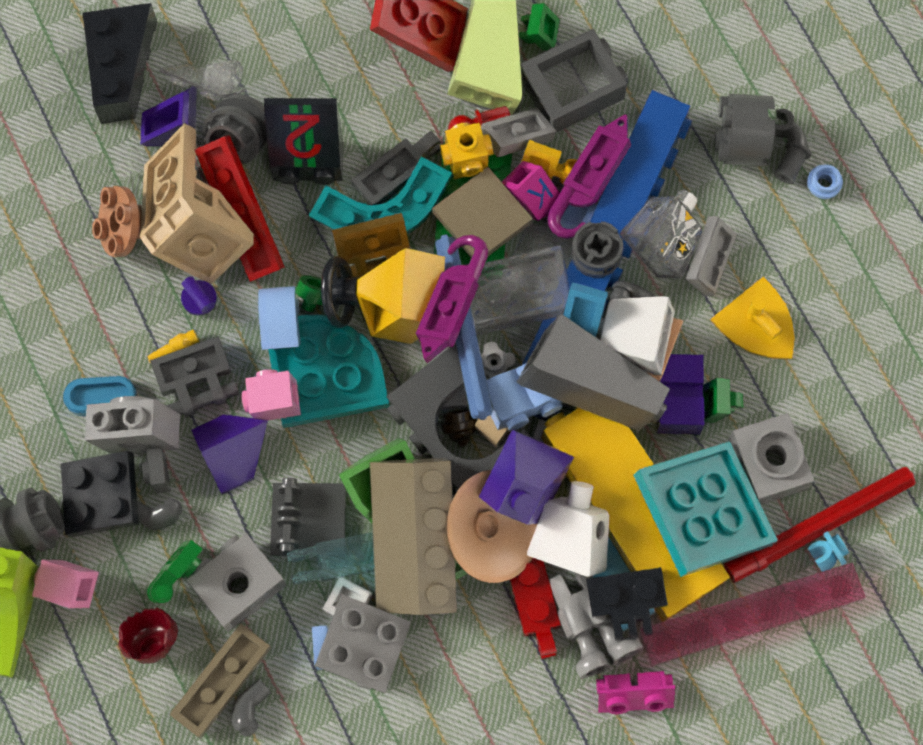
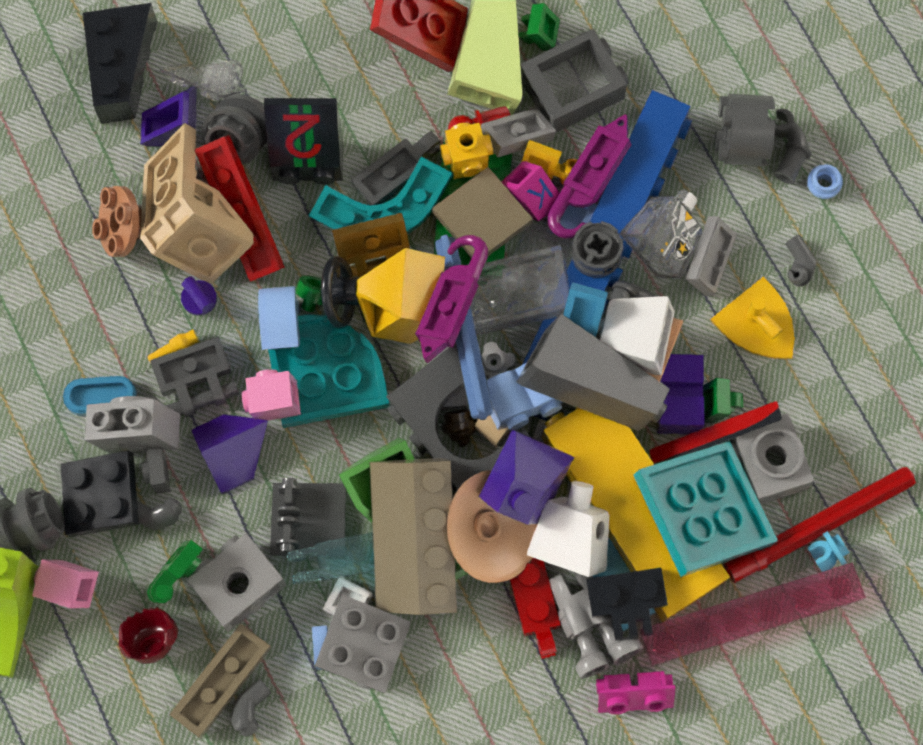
(717, 433): none -> red sticker
(804, 261): none -> dark grey arm

